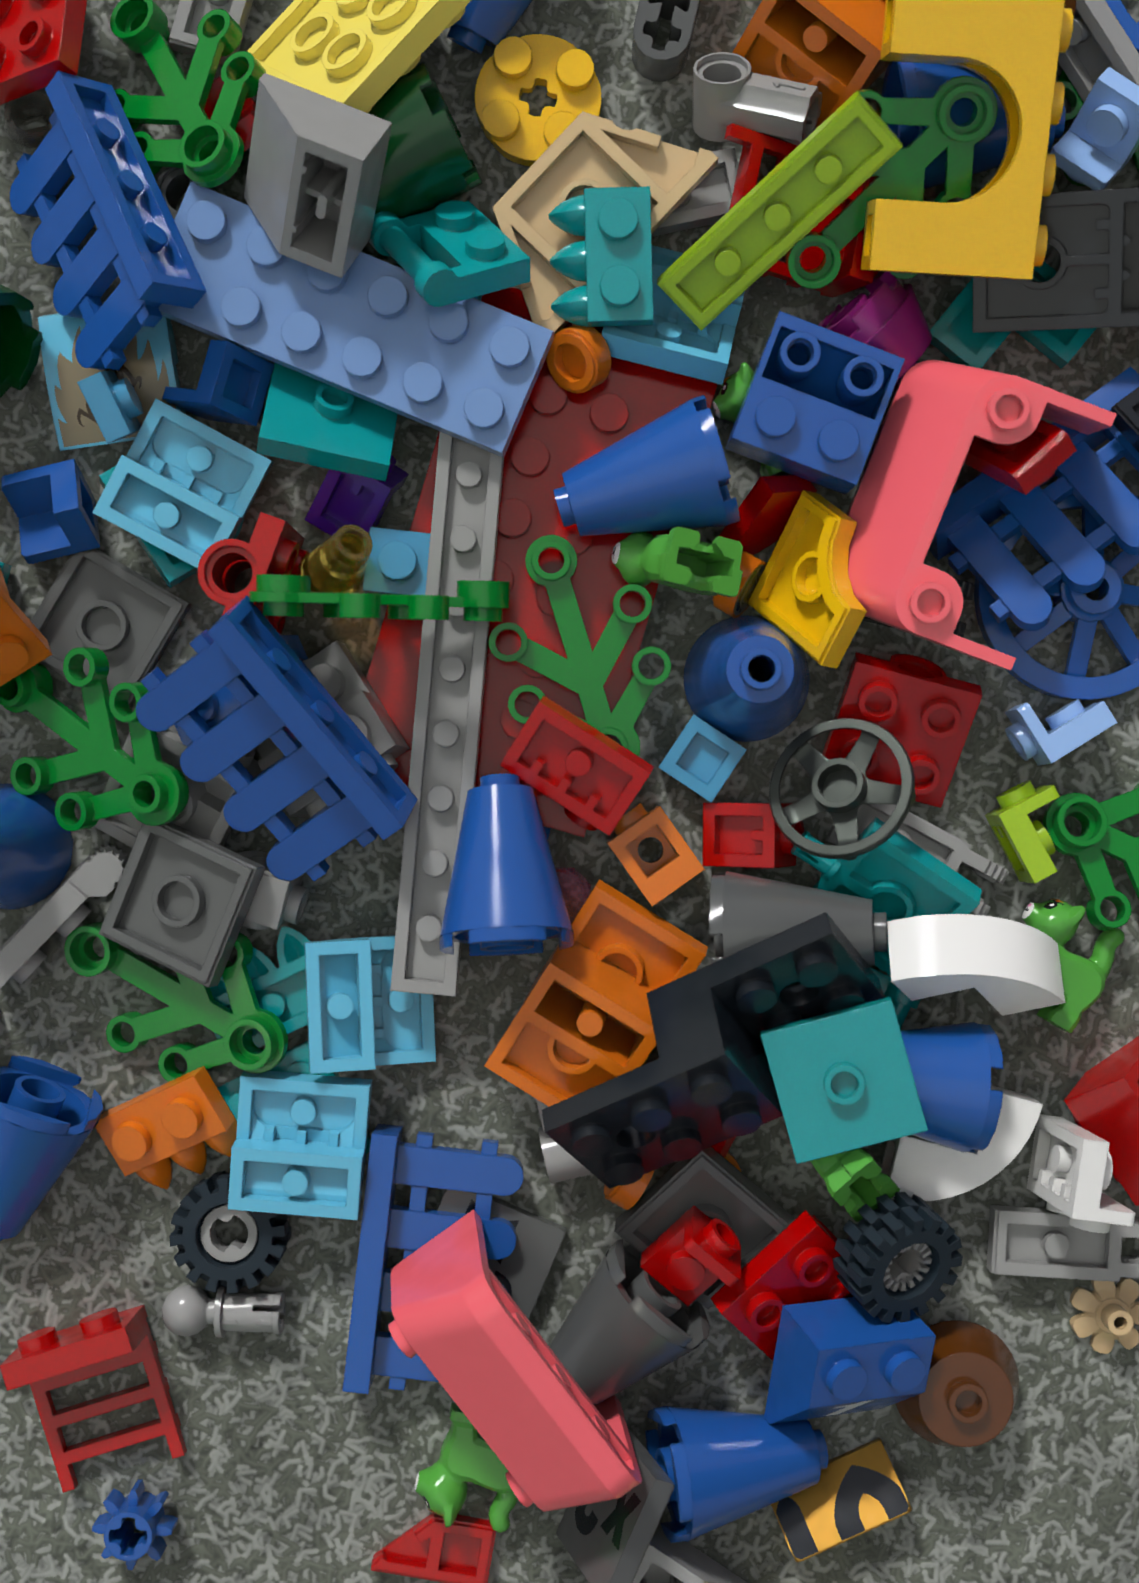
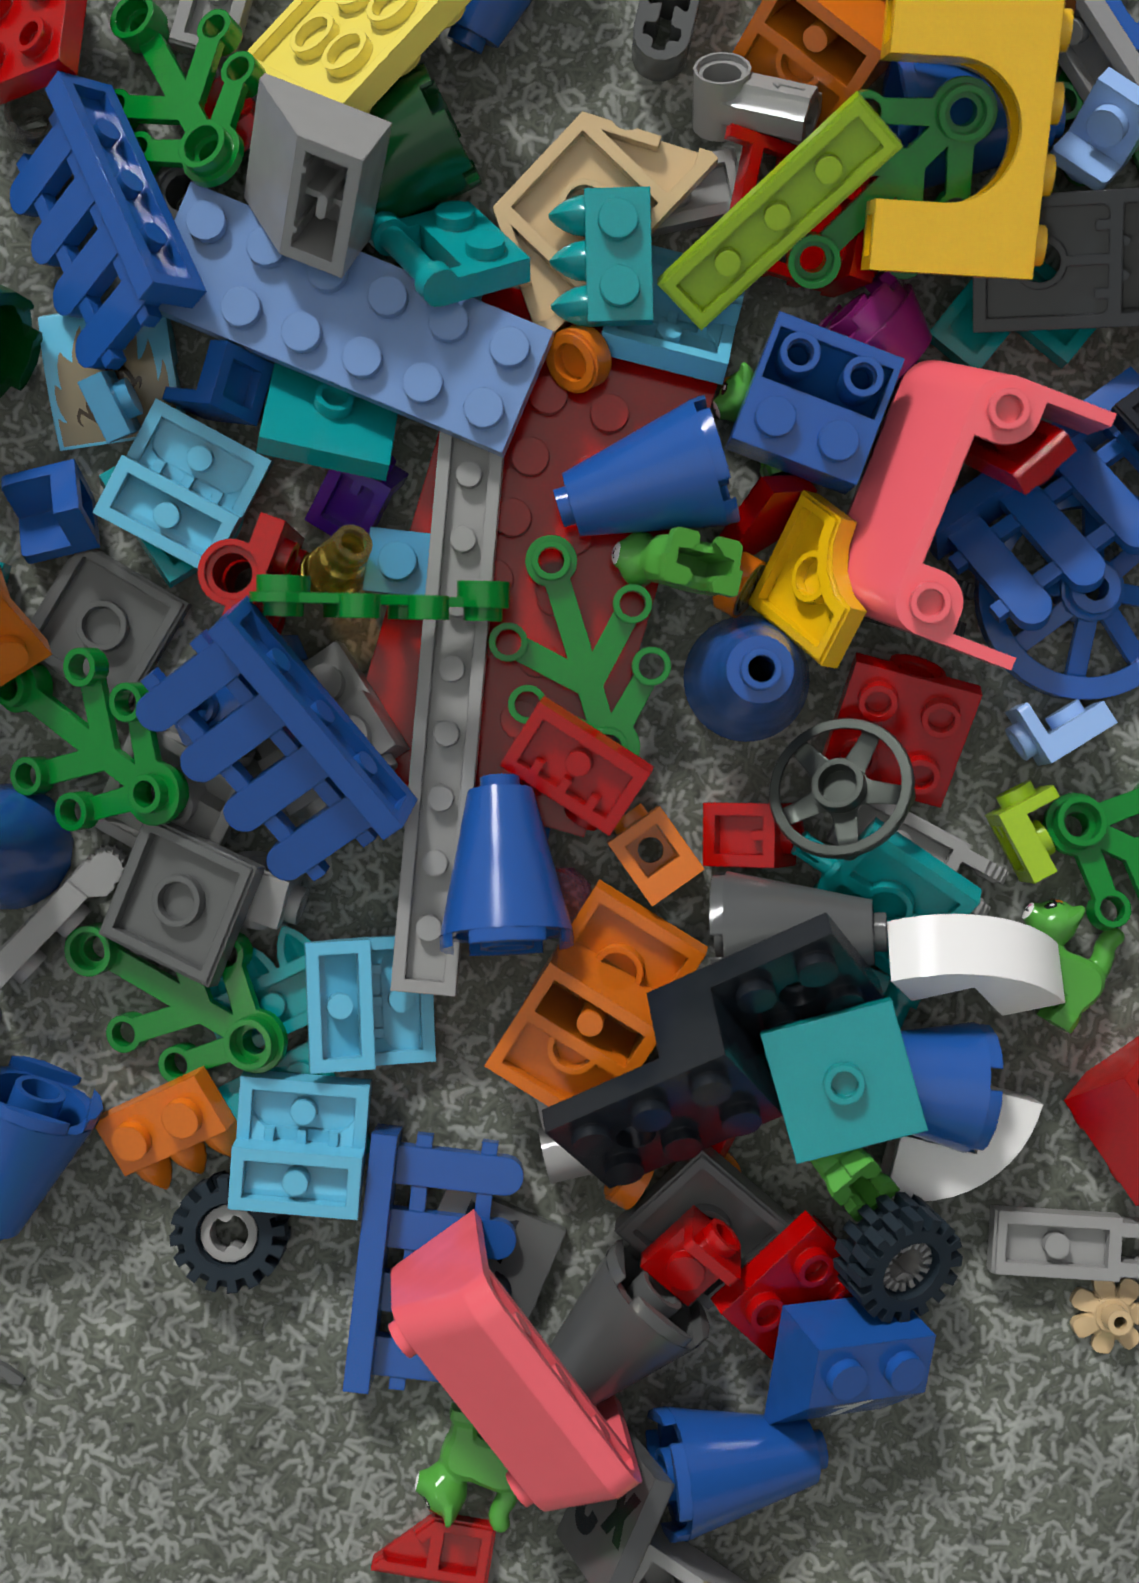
(92, 1348): red plate -> none
(149, 1517): blue gear -> none
(190, 1310): light grey pin -> none
(526, 64): yellow plate -> none
(702, 758): dark azure plate -> none
(850, 1499): slope -> none
(967, 1388): reddish brown cone -> none
(1071, 1171): white bracket -> none

